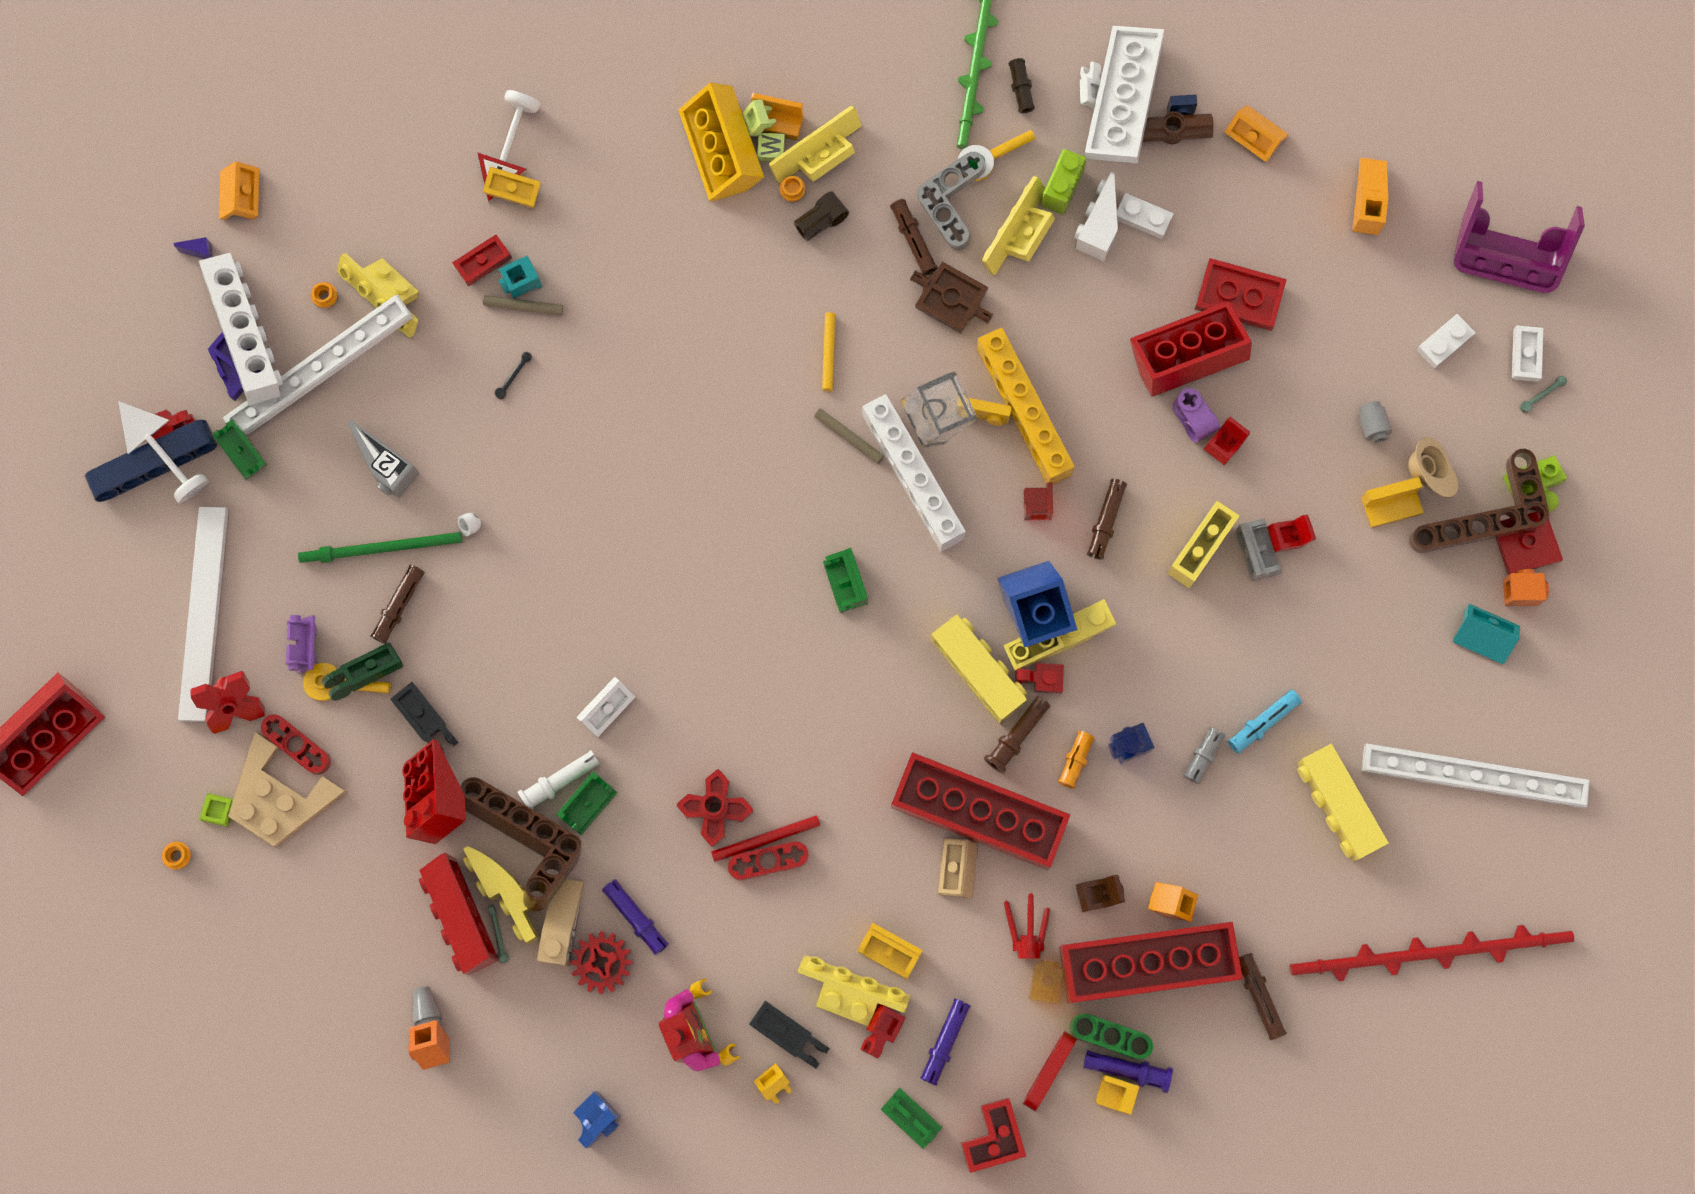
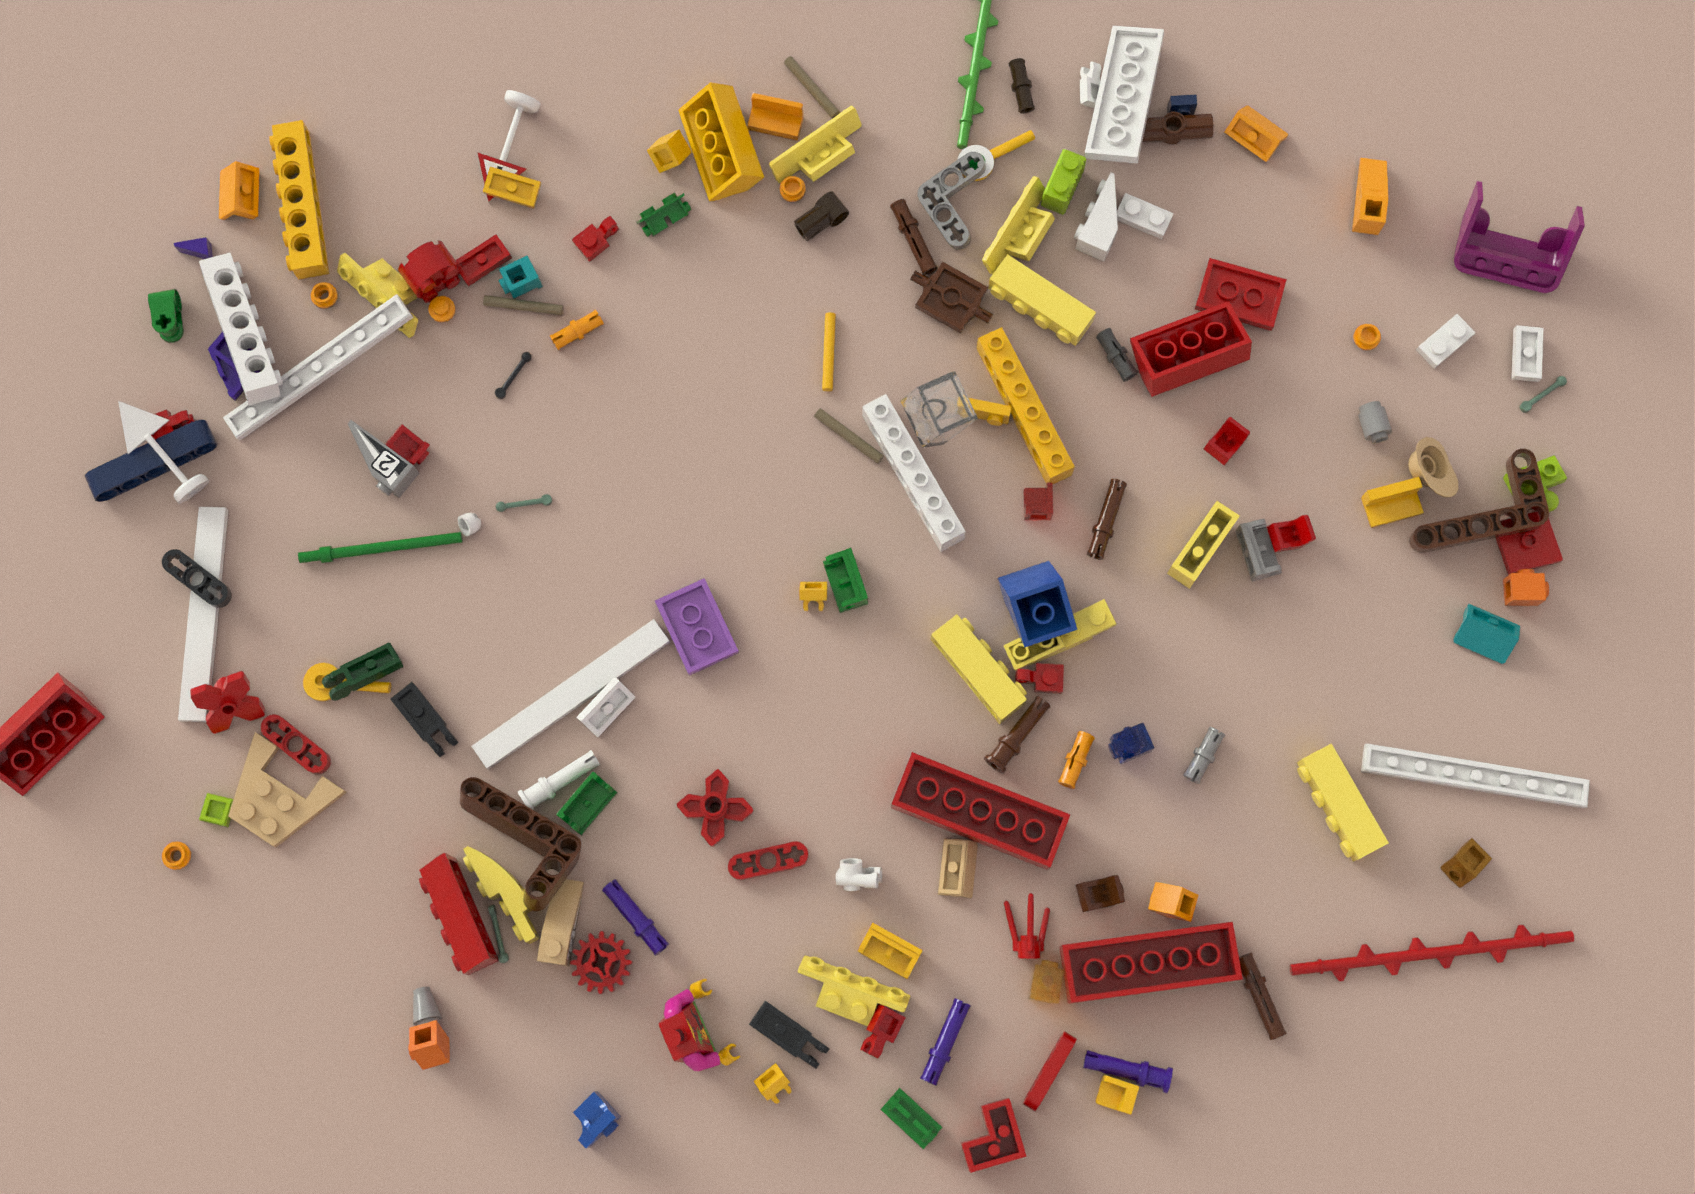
(166, 314): none -> green piece
(195, 567): none -> black beam
(240, 449): green hinge -> none
(302, 655): medium lavender hinge -> none
(314, 260): none -> yellow brick
(392, 613): reddish brown pin -> none
(408, 445): none -> red bracket
(430, 270): none -> red brick
(431, 796): red slope -> none
(442, 309): none -> light orange plate
(545, 500): none -> sand green hinge
(570, 694): none -> white tile
(576, 329): none -> light orange pin
(593, 241): none -> red plate
(669, 151): none -> yellow panel
(672, 208): none -> green hinge
(696, 626): none -> medium lavender plate
(756, 117): yellowish green tile -> none
(765, 838): red bar -> none
(770, 146): yellowish green tile -> none
(810, 85): none -> dark tan bar
(813, 592): none -> yellow tile
(853, 875): none -> white plate
(1041, 300): none -> light yellow brick
(1117, 354): none -> dark grey pin
(1124, 1041): green beam -> none
(1196, 418): medium lavender piece -> none
(1240, 741): medium azure pin -> none
(1367, 337): none -> light orange plate
(1466, 863): none -> pearl gold bracket

